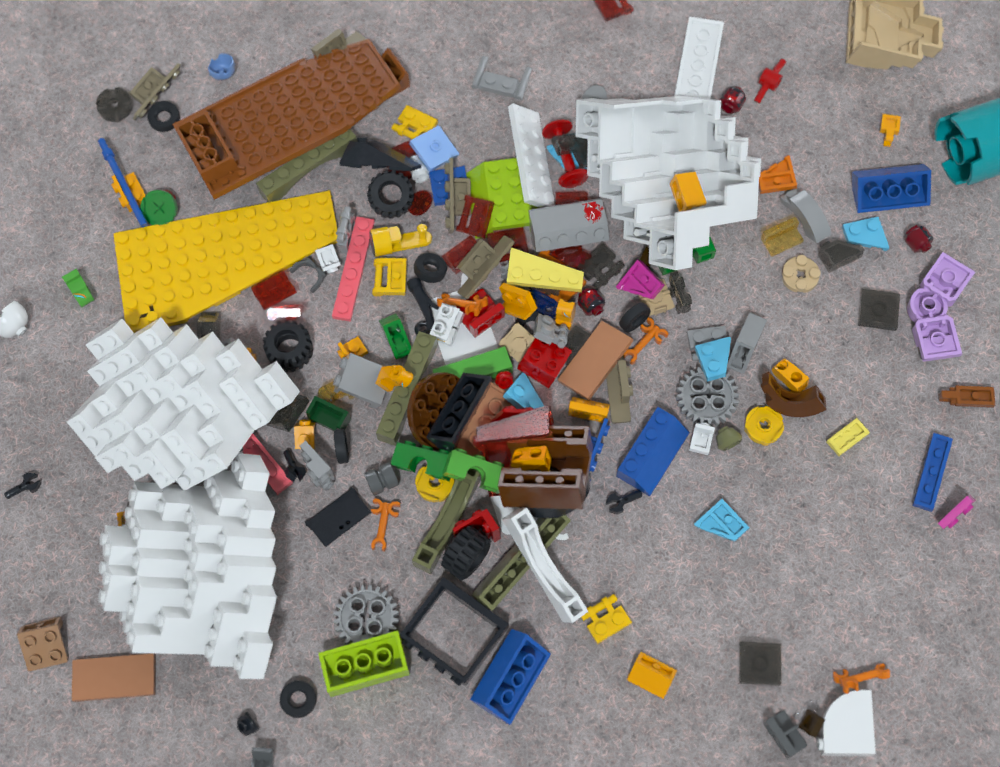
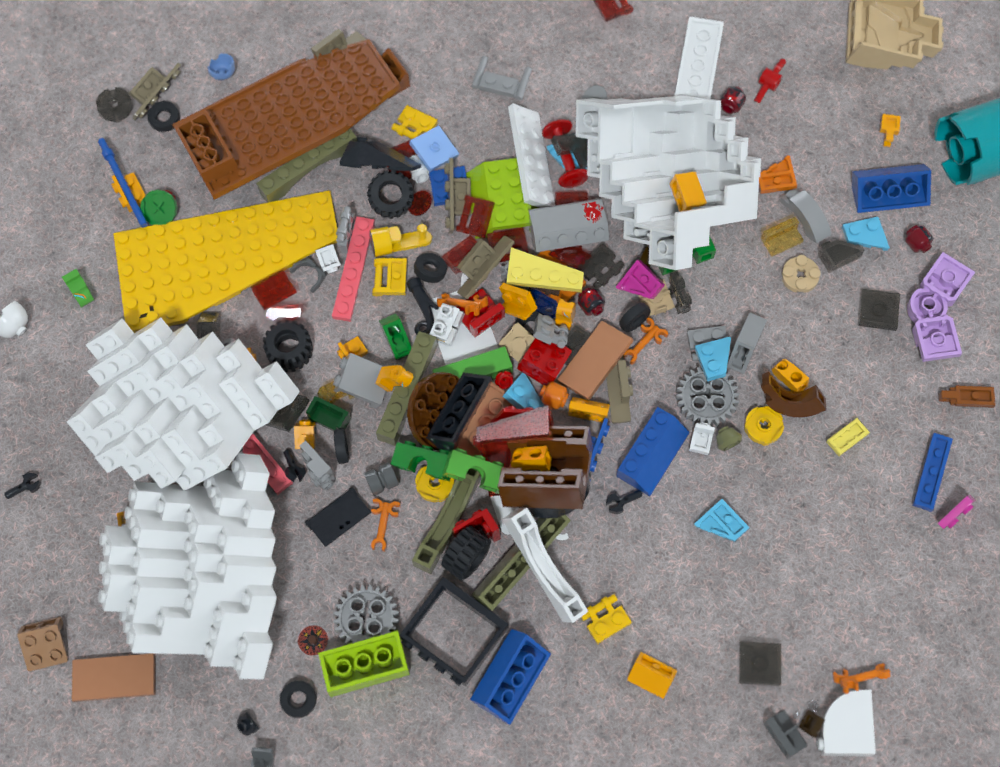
(312, 640): none -> piece
(554, 395): none -> orange head

